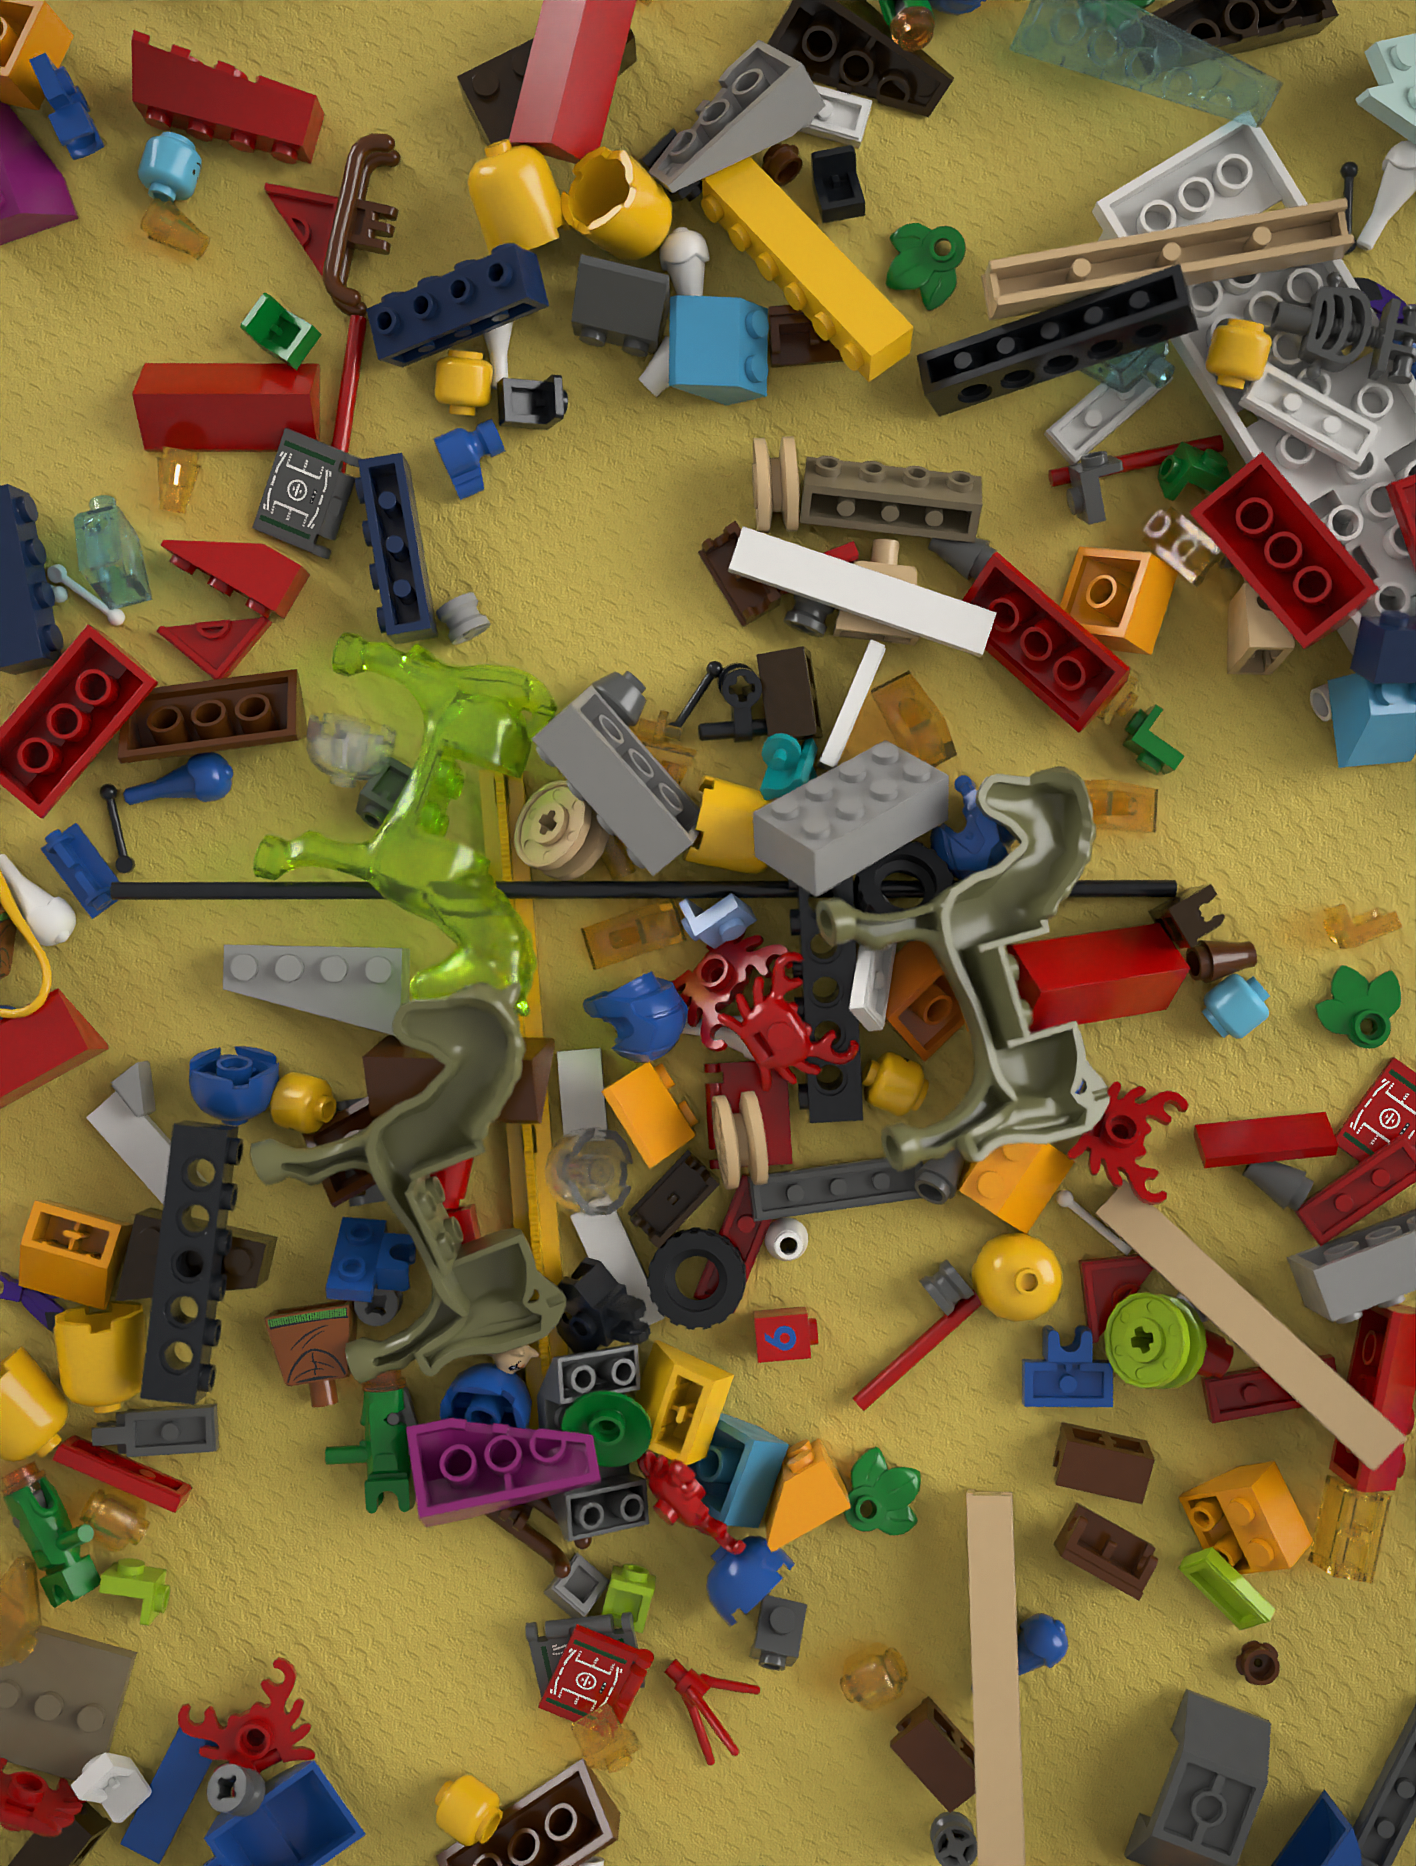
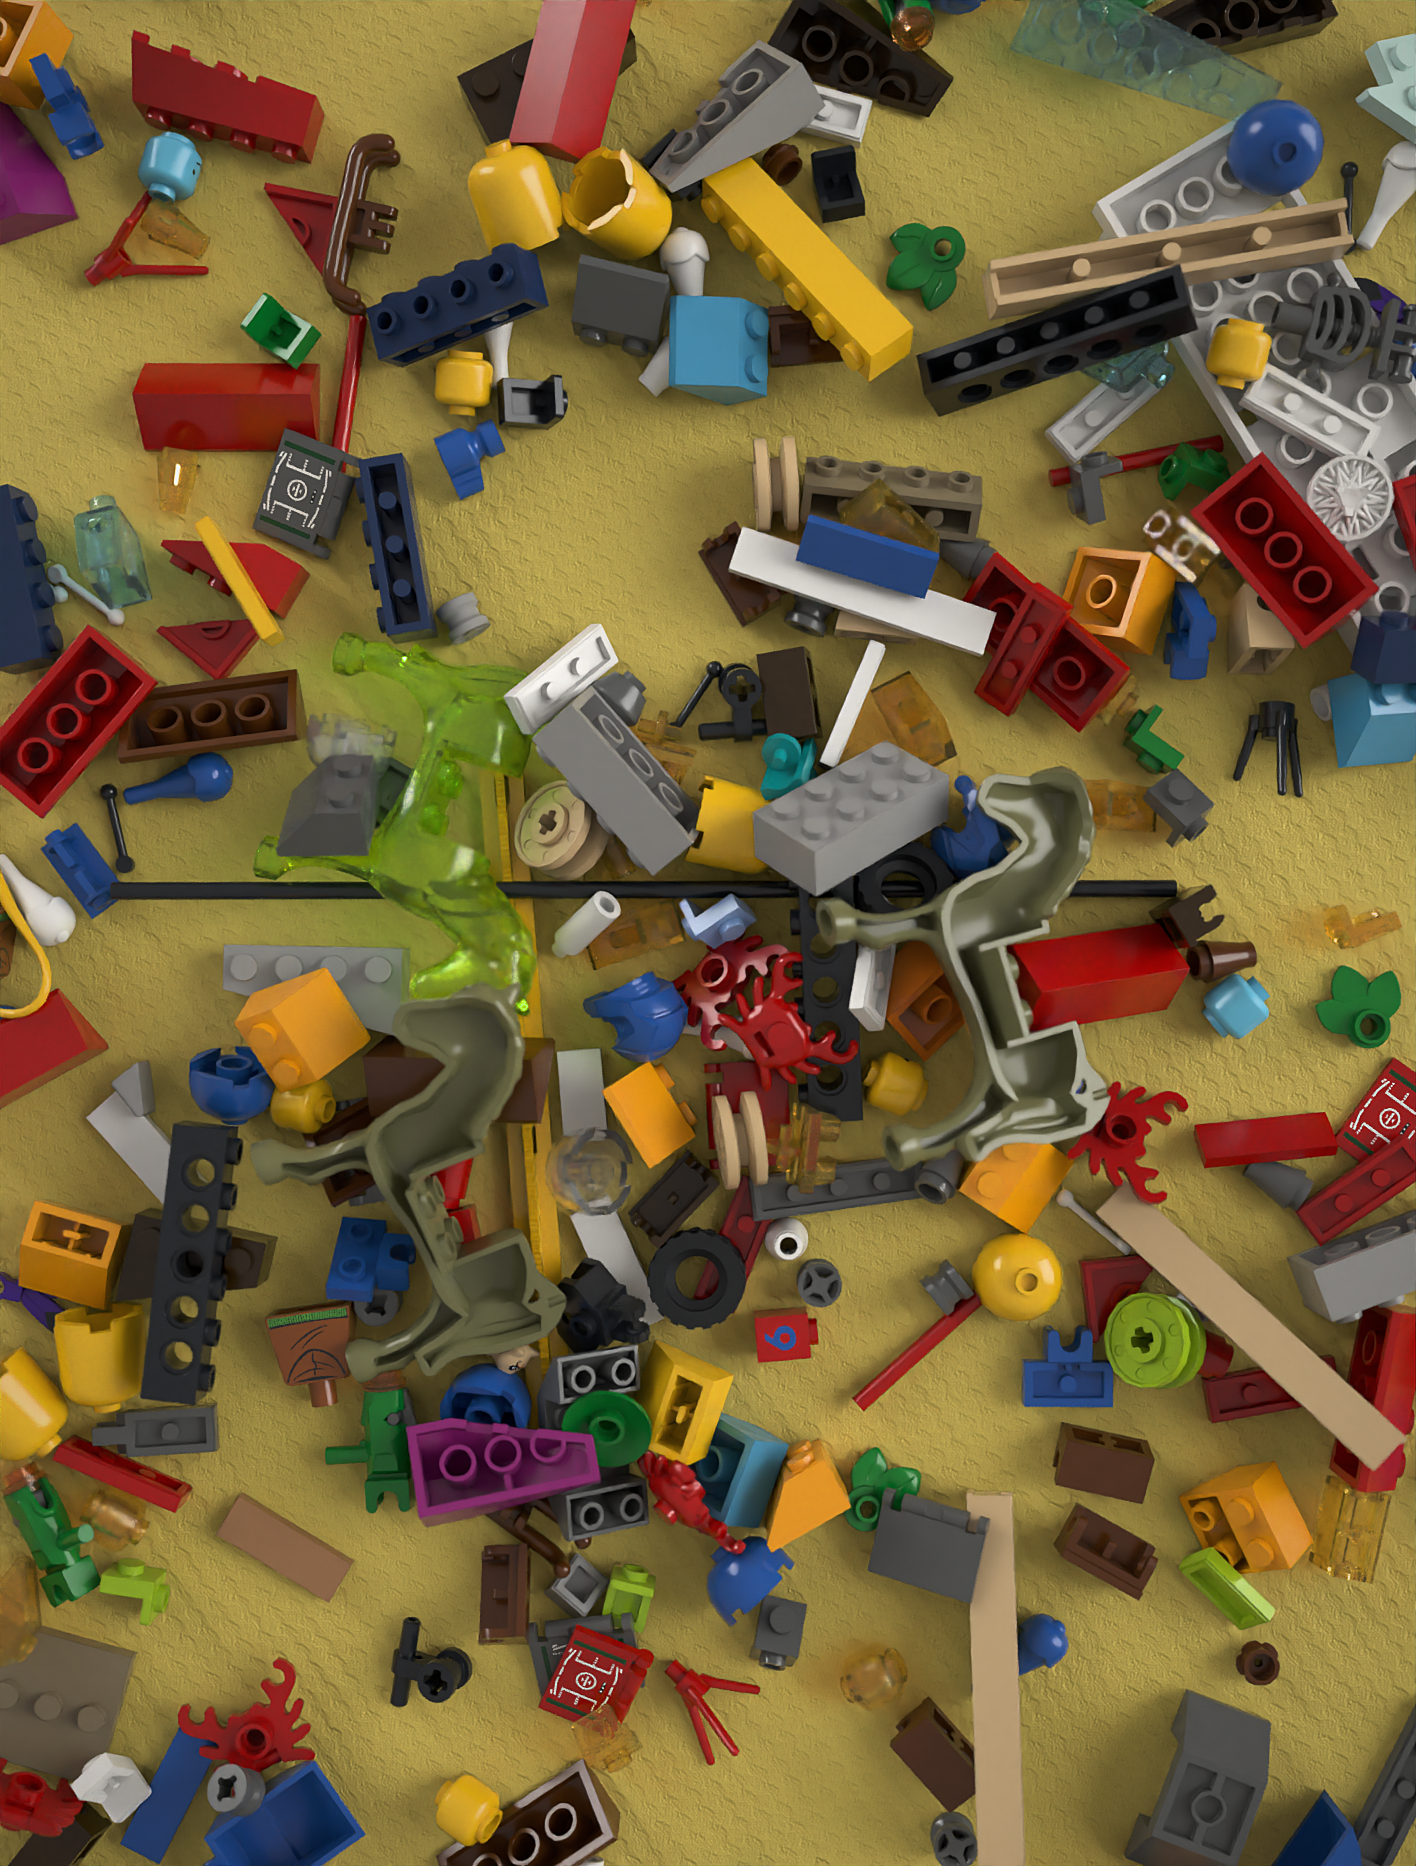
(116, 260): none -> red plant
(239, 581): none -> yellow tile
(285, 1547): none -> medium nougat tile
(301, 1029): none -> light orange slope
(333, 809): none -> dark grey slope
(429, 1671): none -> black piece
(505, 1595): none -> reddish brown hinge
(561, 679): none -> white tile
(586, 924): none -> white cylinder
(799, 1144): none -> clear yellow hips
(822, 1290): none -> dark grey wheel
(867, 556): none -> blue tile
(888, 515): none -> clear yellow slope
(928, 1546): none -> dark grey piece
(1023, 649): none -> red tile
(1180, 806): none -> dark grey bracket
(1193, 628): none -> blue plate
(1275, 147): none -> blue cylinder
(1278, 725): none -> black plant
(1351, 496): none -> white wheel

